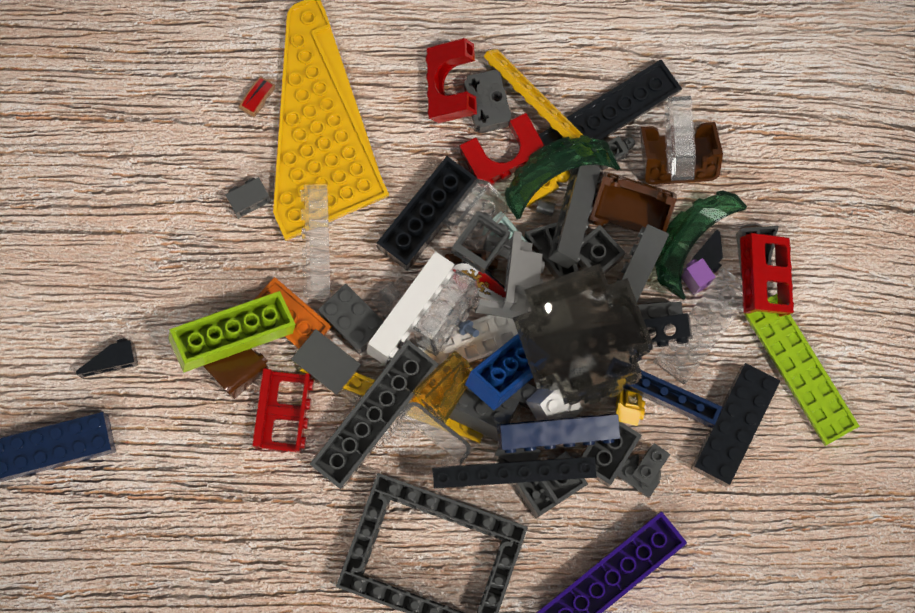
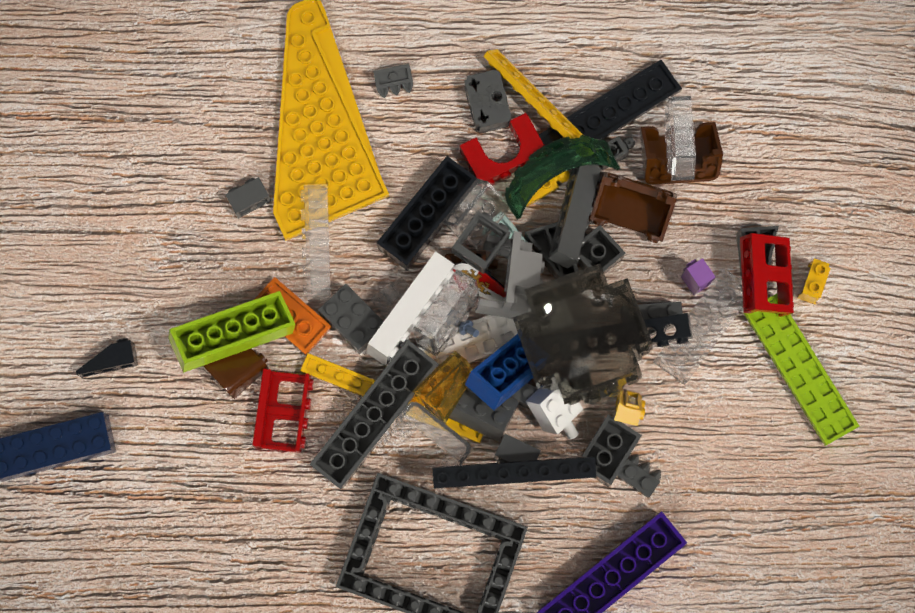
(256, 96): slope -> none
(326, 362): dark grey tile -> none
(393, 77): none -> dark grey plate
(440, 62): red arch -> none
(545, 207): dark grey hinge -> none
(545, 495): dark grey slope -> none
(558, 431): dark blue brick -> none
(643, 258): dark grey brick -> none
(650, 465): dark grey plate -> none
(676, 399): dark blue brick -> none
(686, 230): clear green windscreen -> none
(711, 252): black slope -> none
(735, 425): black brick -> none
(815, 281): none -> yellow window

